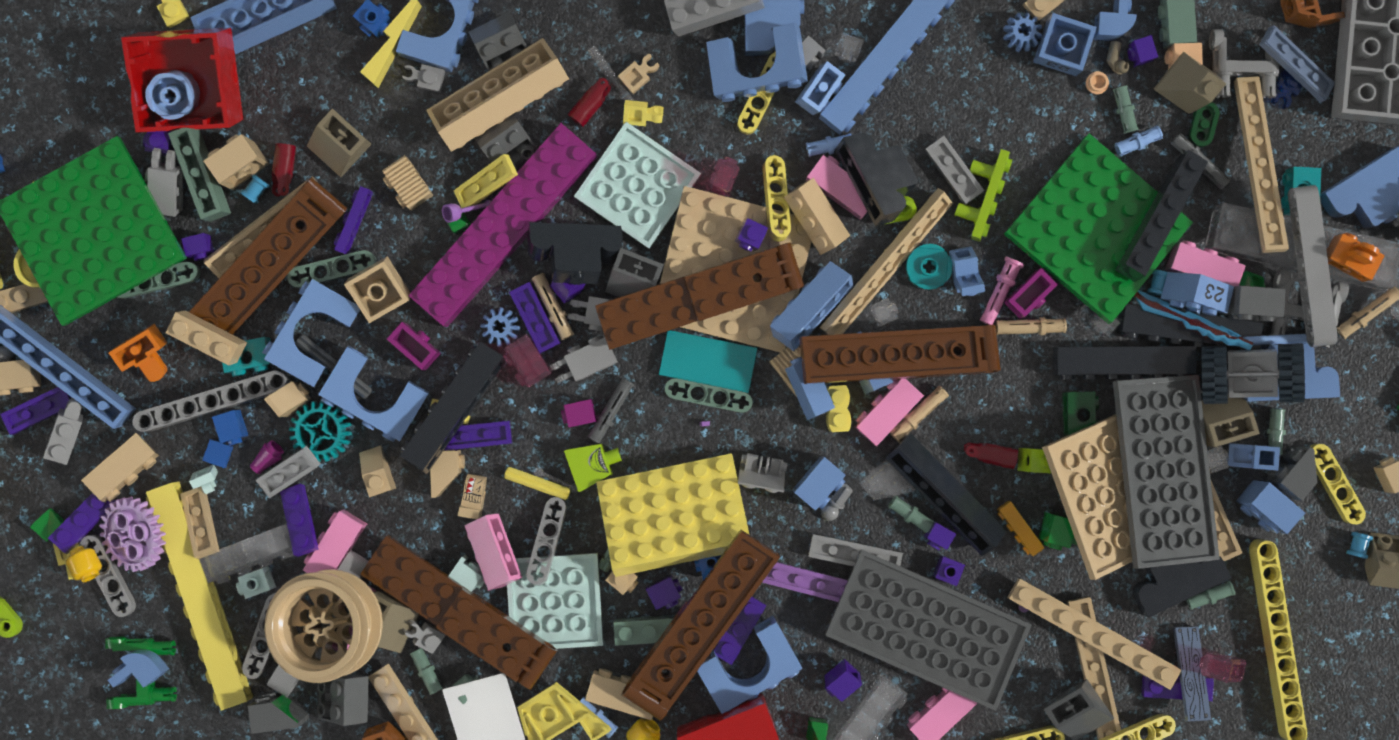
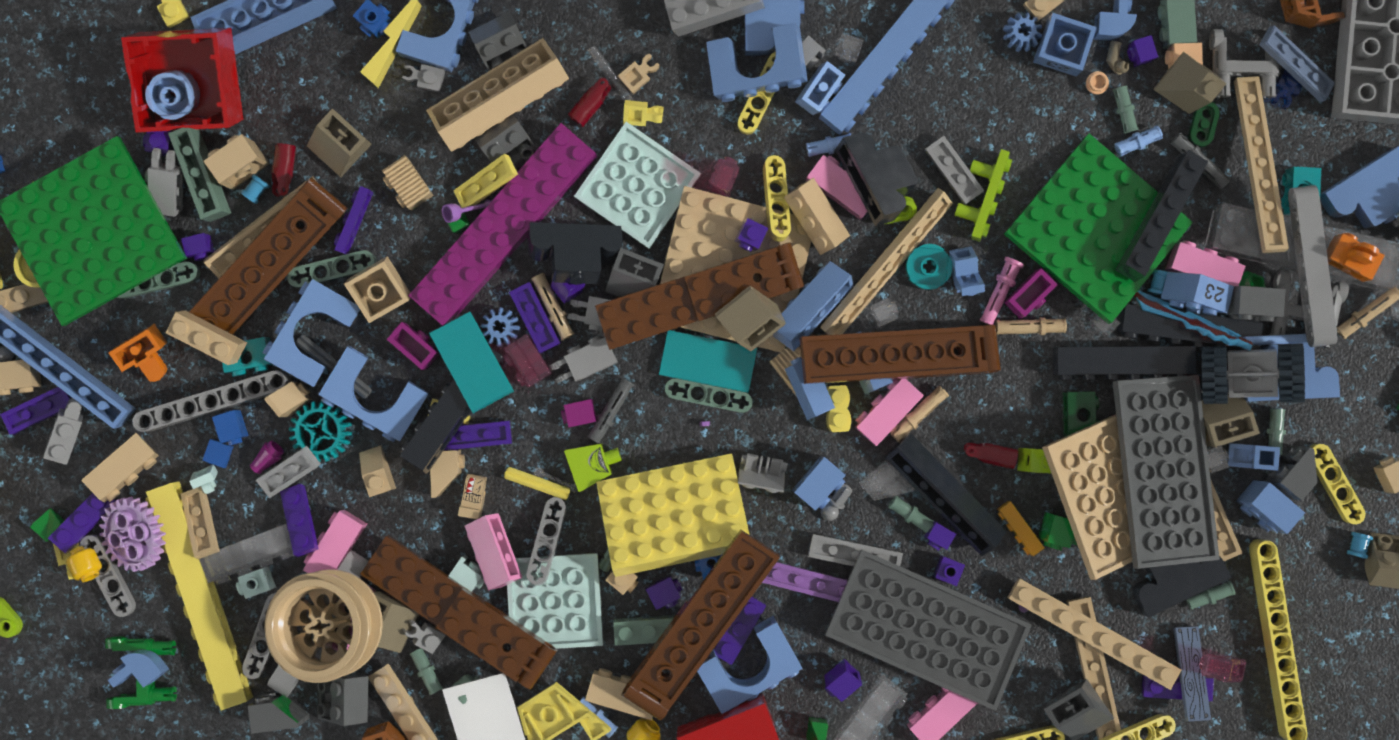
(471, 362): none -> teal tile
(751, 318): none -> dark tan slope

